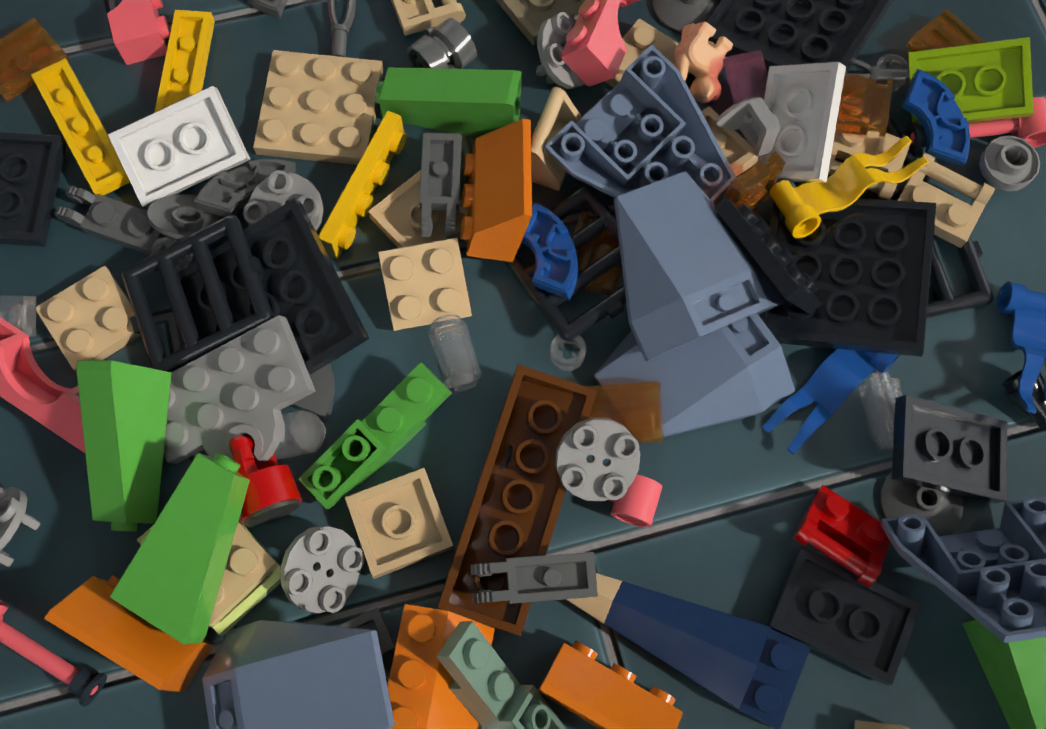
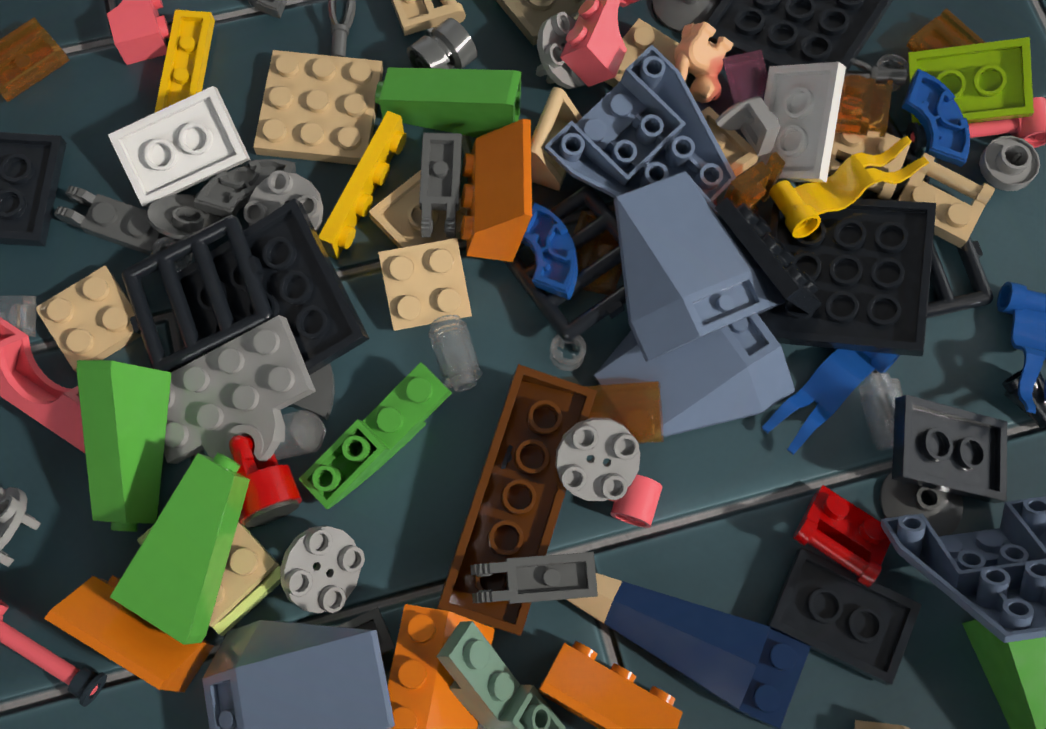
(81, 127): yellow plate -> none
(399, 523): tan plate -> none

